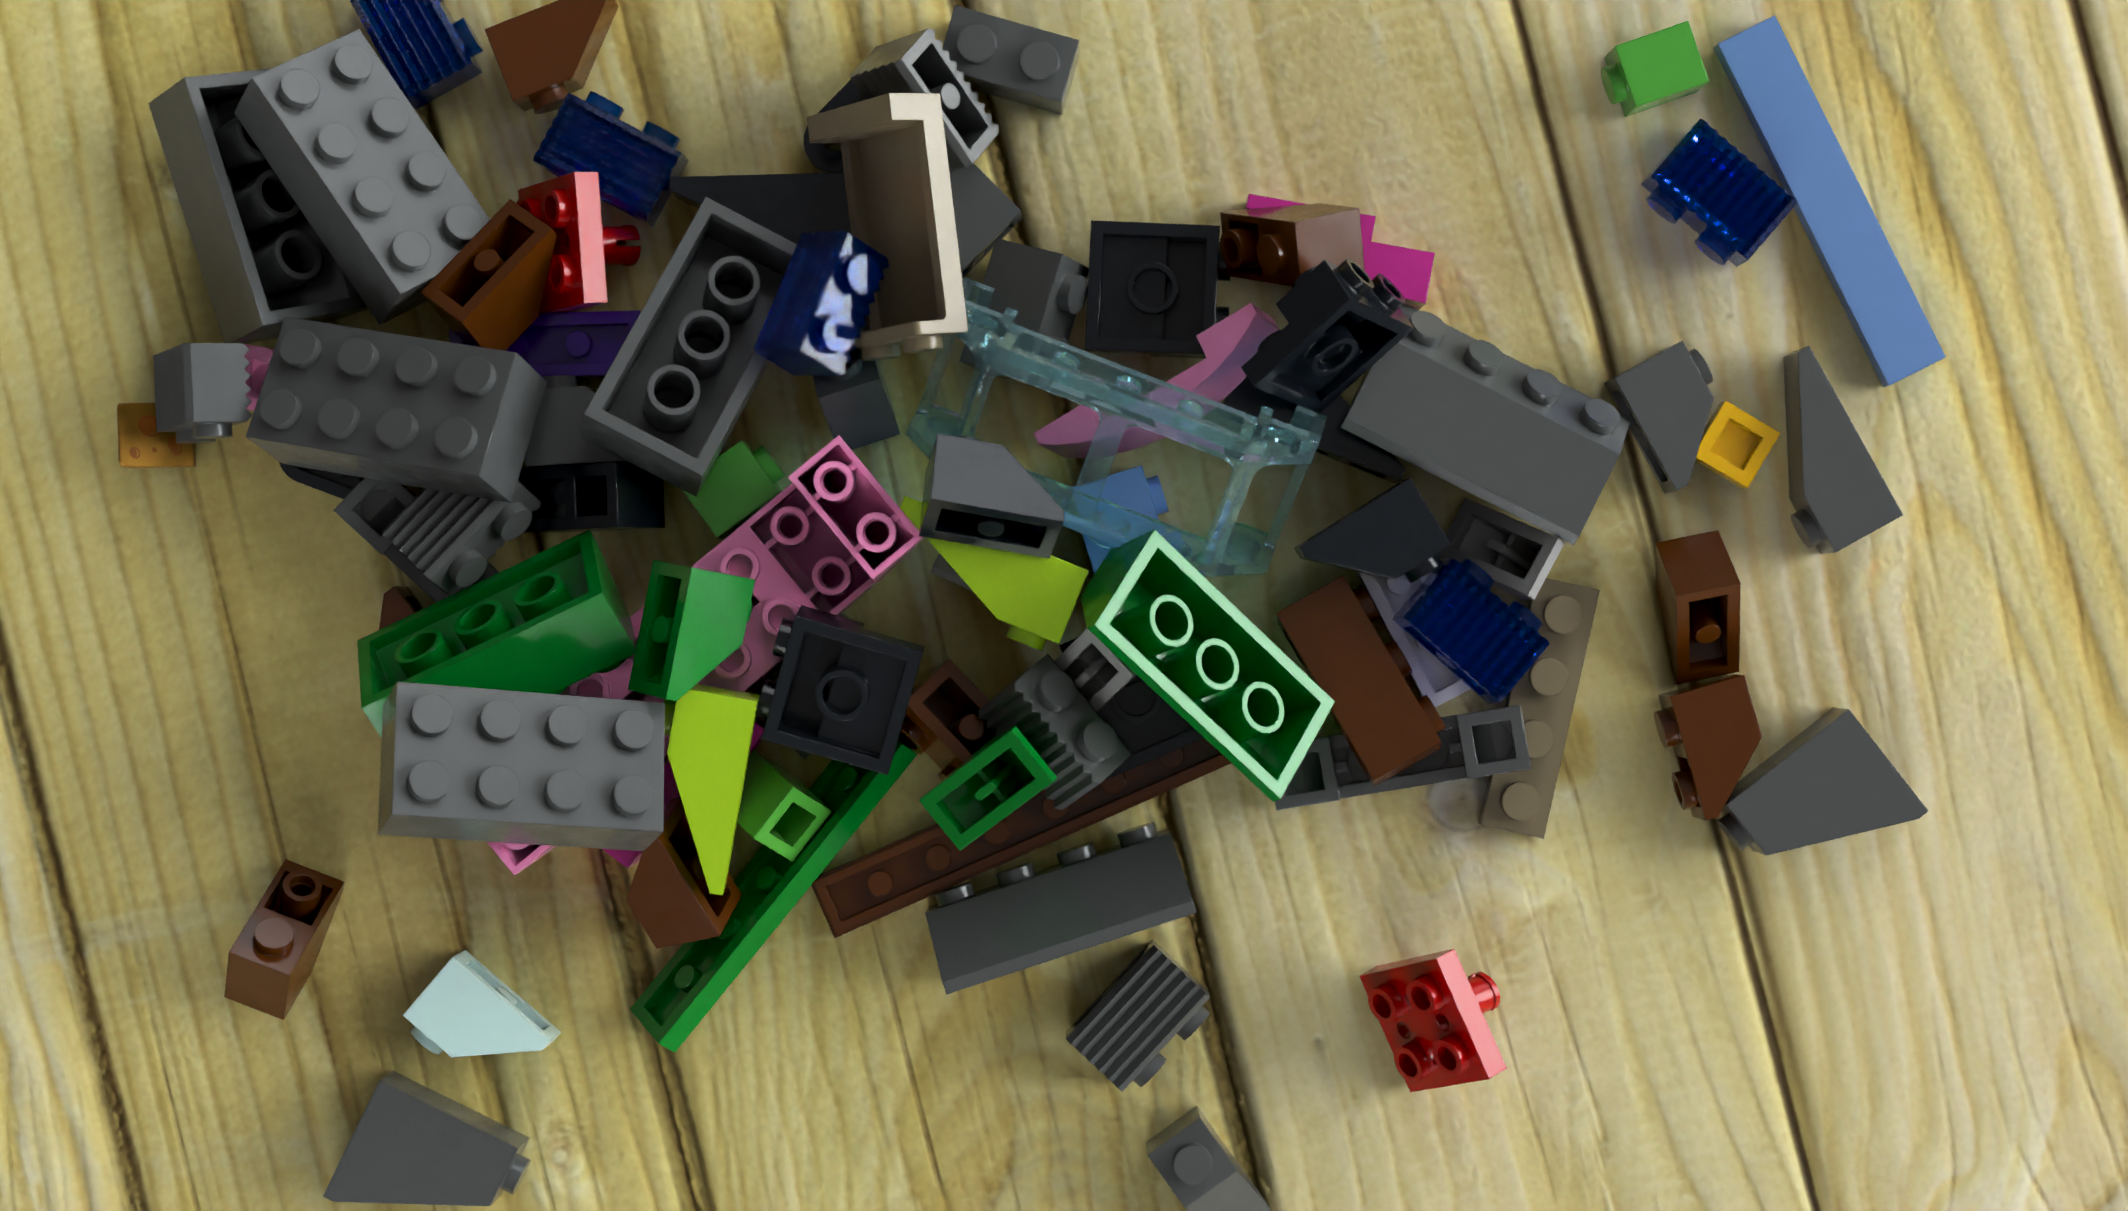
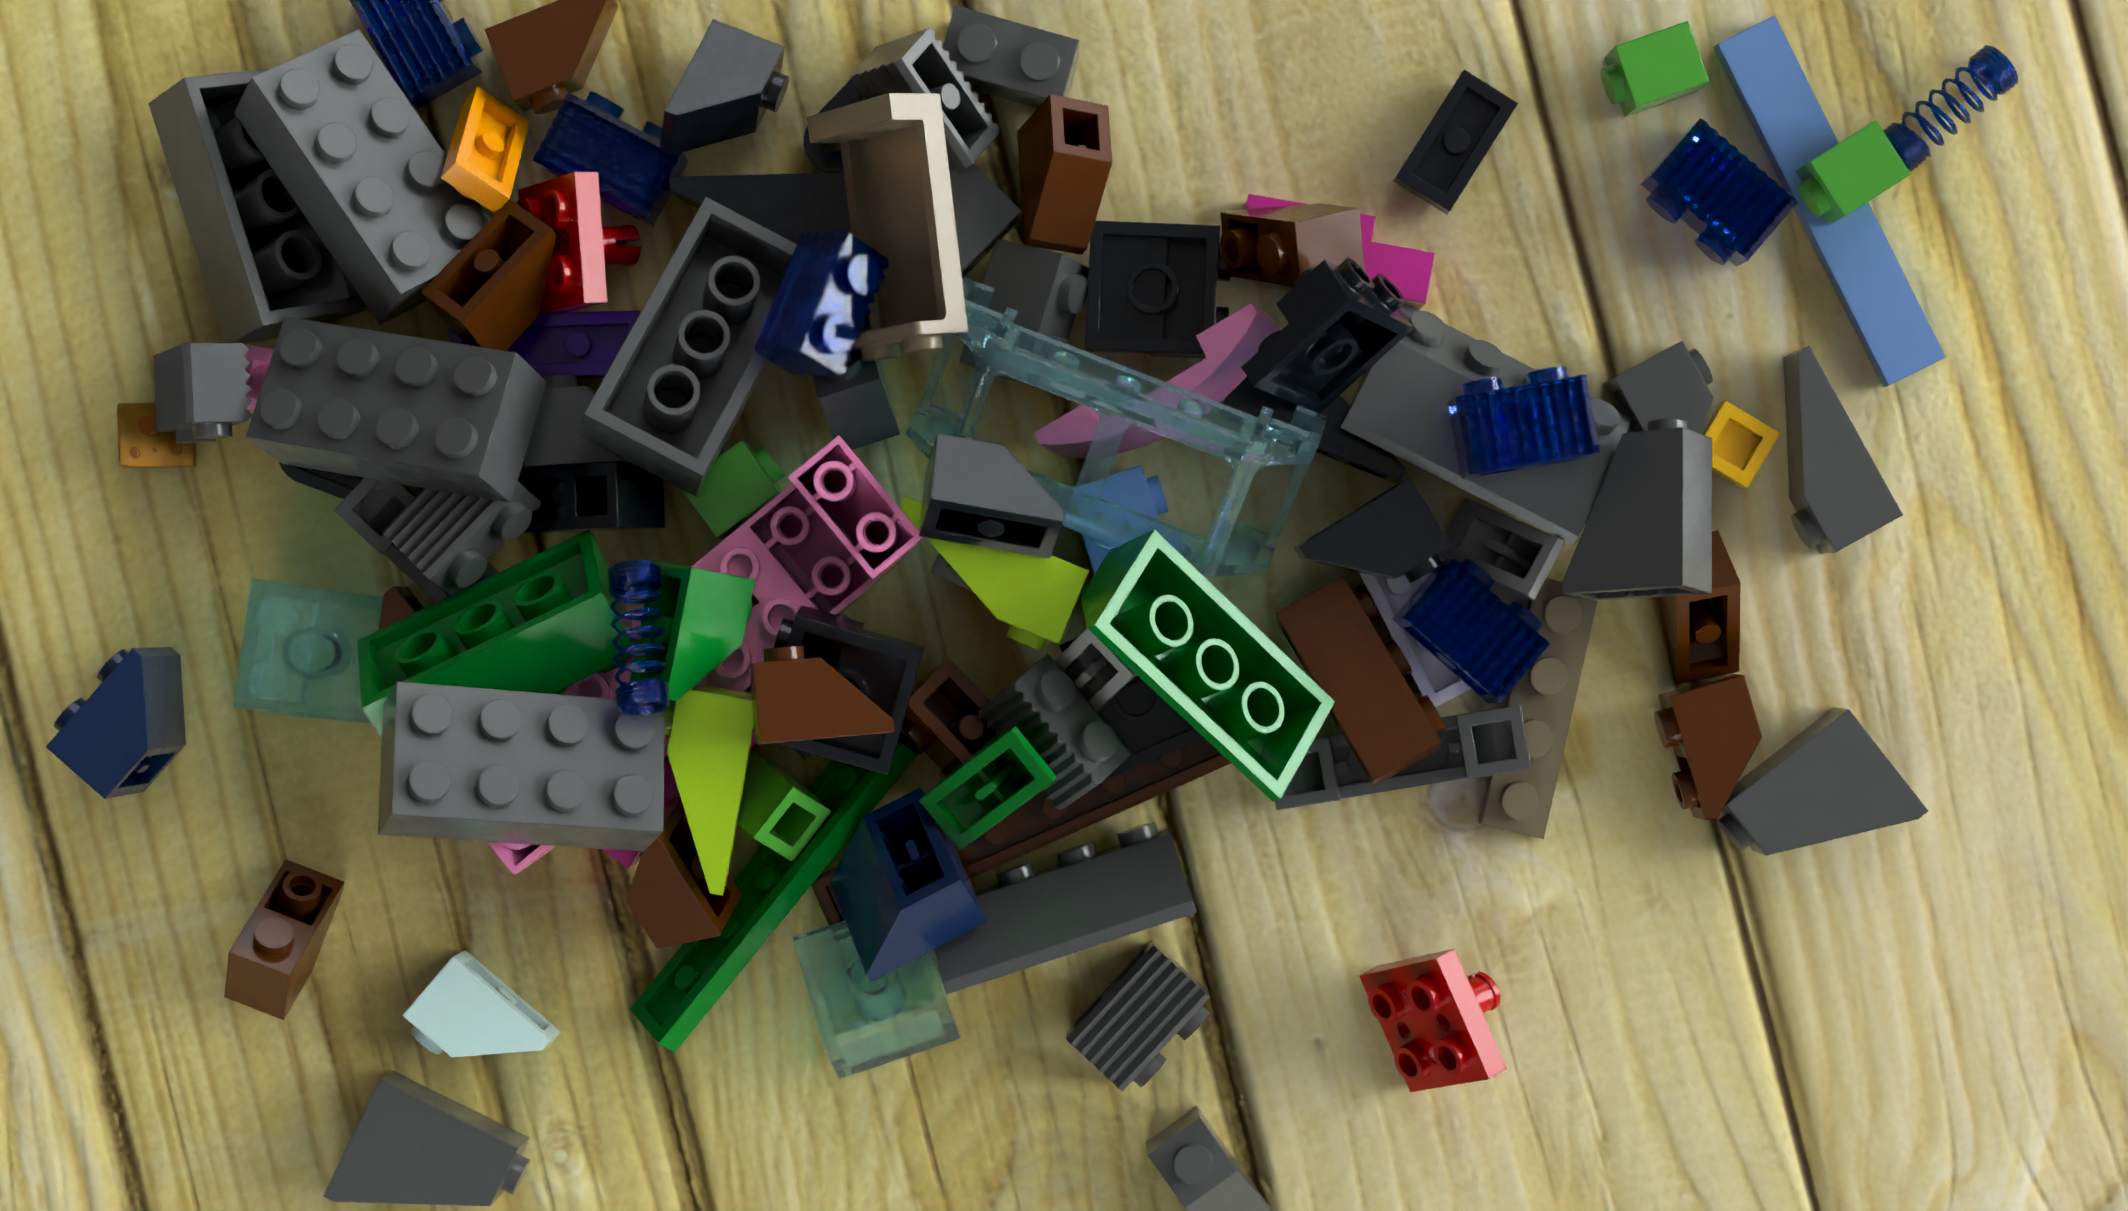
(127, 725): none -> dark blue slope
(304, 650): none -> clear light blue slope
(485, 149): none -> light orange plate
(633, 580): none -> clear blue piece
(724, 90): none -> black slope
(808, 700): none -> reddish brown slope
(874, 1020): none -> clear light blue slope
(903, 887): none -> dark blue slope
(1063, 172): none -> reddish brown slope
(1455, 142): none -> black plate
(1523, 424): none -> clear blue brick
(1649, 519): none -> dark grey slope
(1851, 173): none -> bright green brick
(1990, 68): none -> clear blue piece

